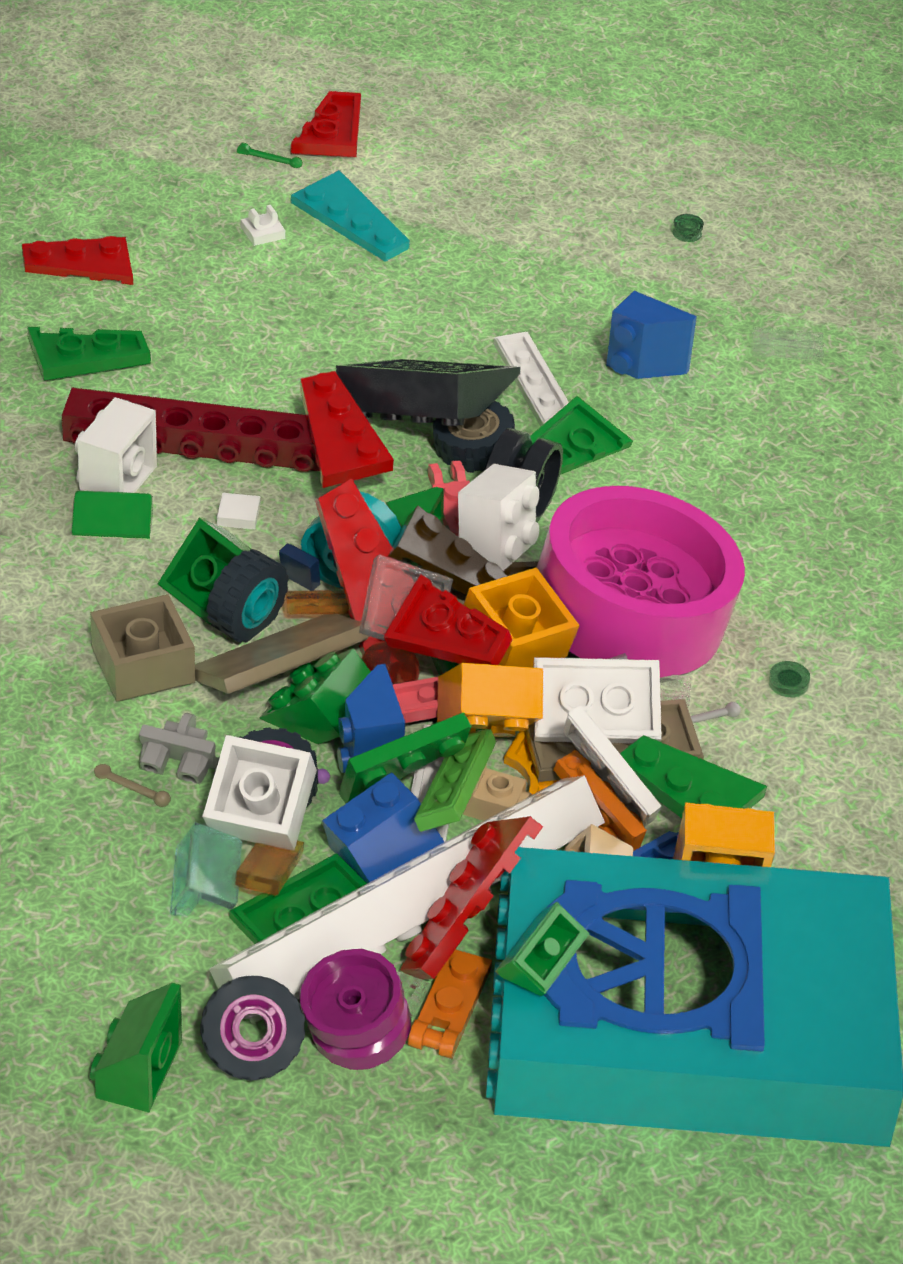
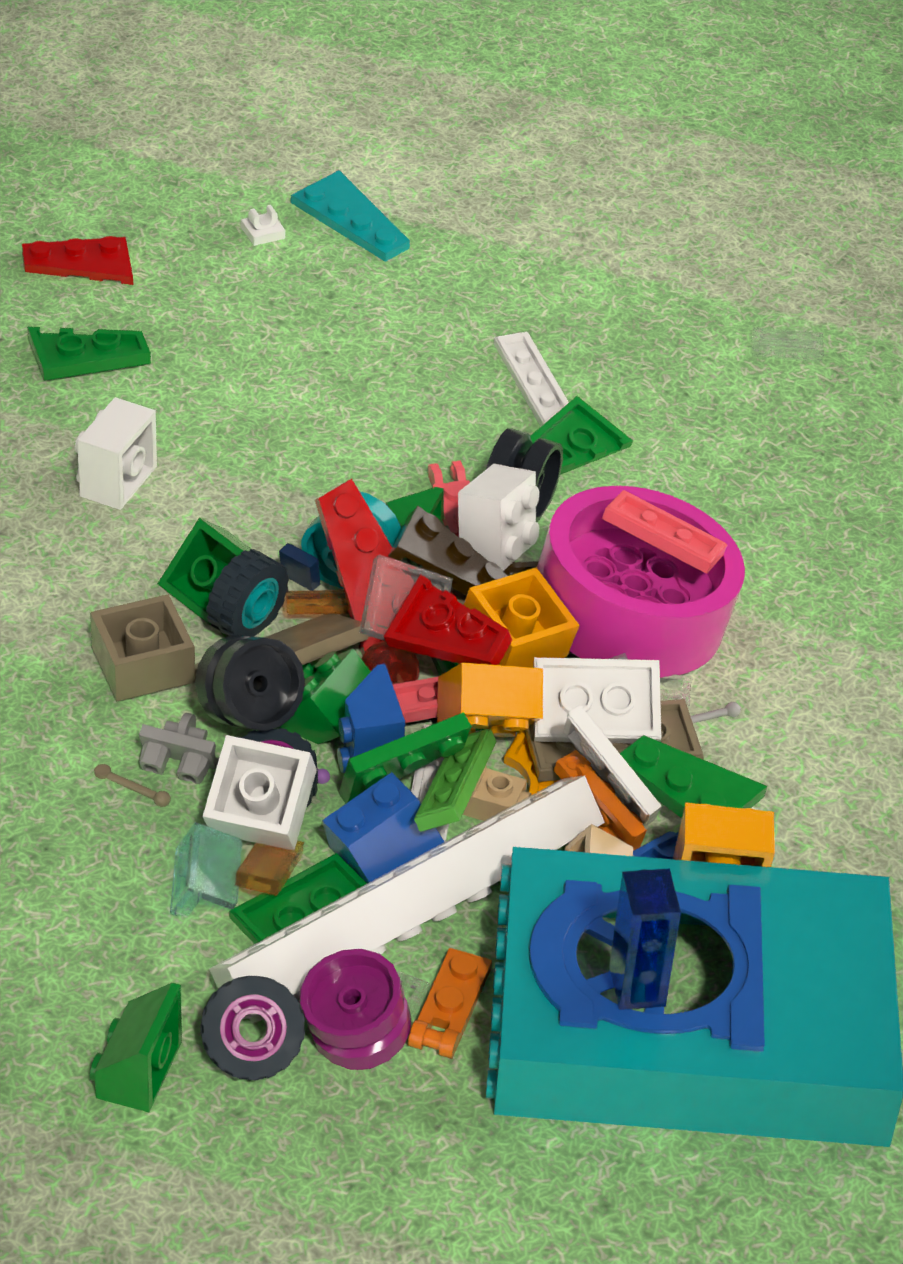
(112, 514): green slope -> none
(207, 429): dark red brick -> none
(238, 511): white tile -> none
(245, 149): green hinge -> none
(250, 682): none -> black wheel
(333, 128): red wing -> none
(340, 432): red wing -> none
(425, 388): black slope -> none
(467, 894): red wing -> none
(473, 440): black wheel -> none
(543, 950): green slope -> none
(644, 938): none -> clear blue brick
(650, 338): blue slope -> none
(664, 531): none -> coral tile
(688, 227): clear green bush -> none
(789, 679): clear green tile -> none

